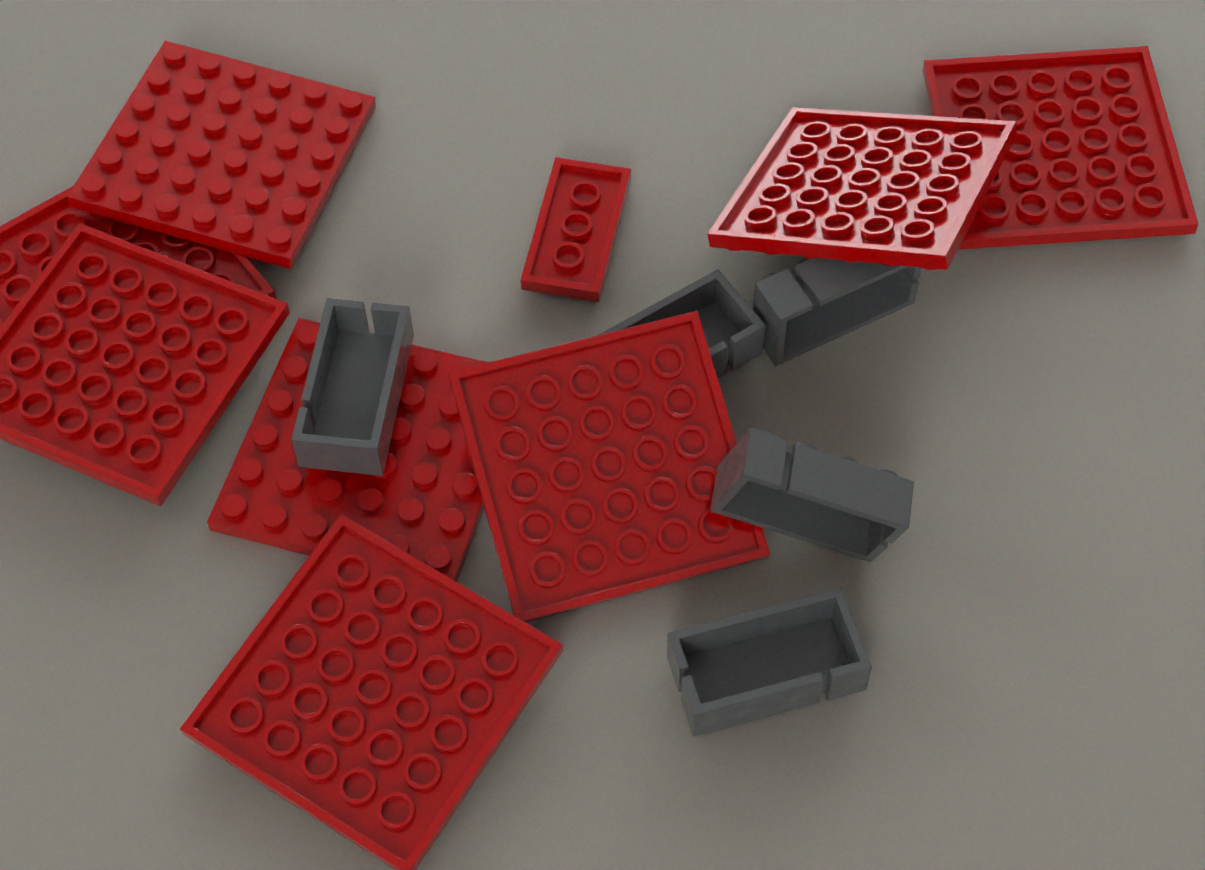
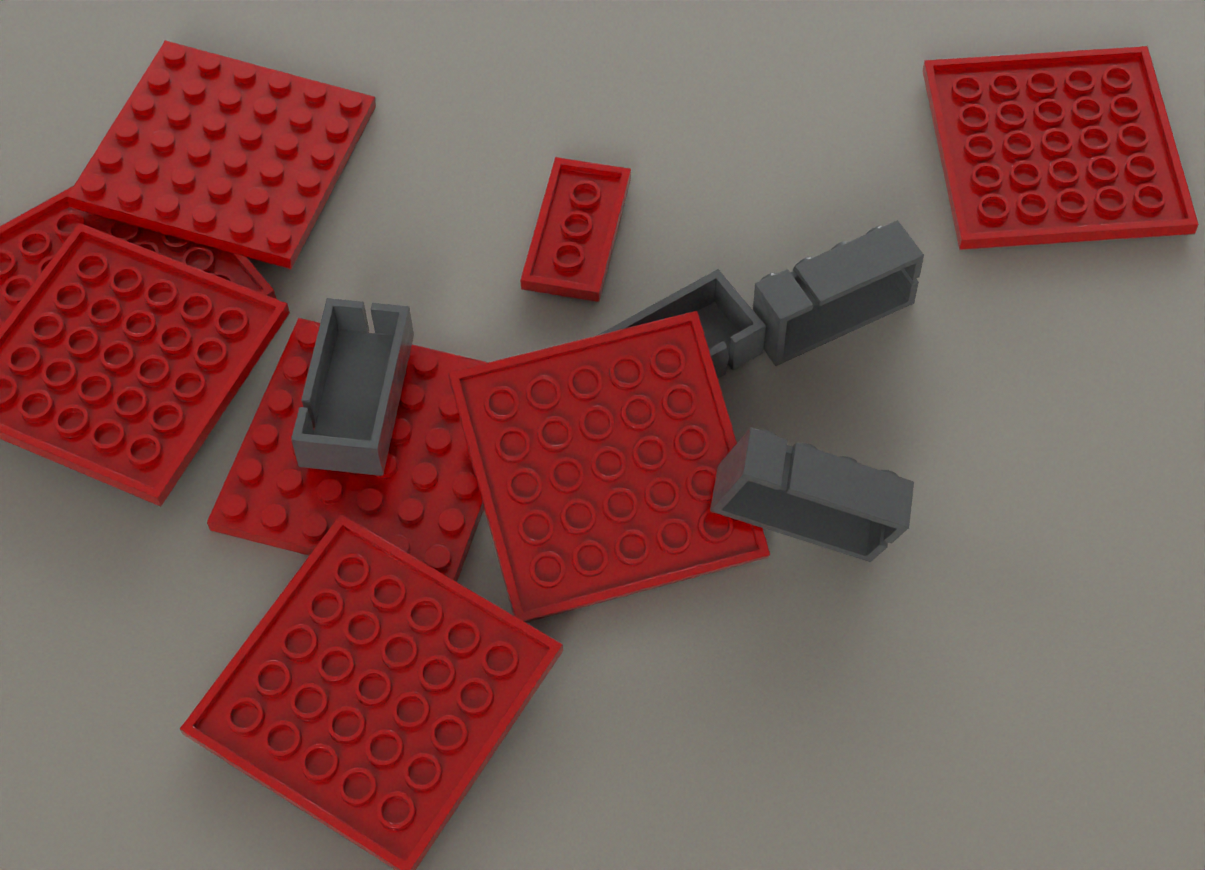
(767, 661): dark grey piece -> none
(865, 187): red plate -> none

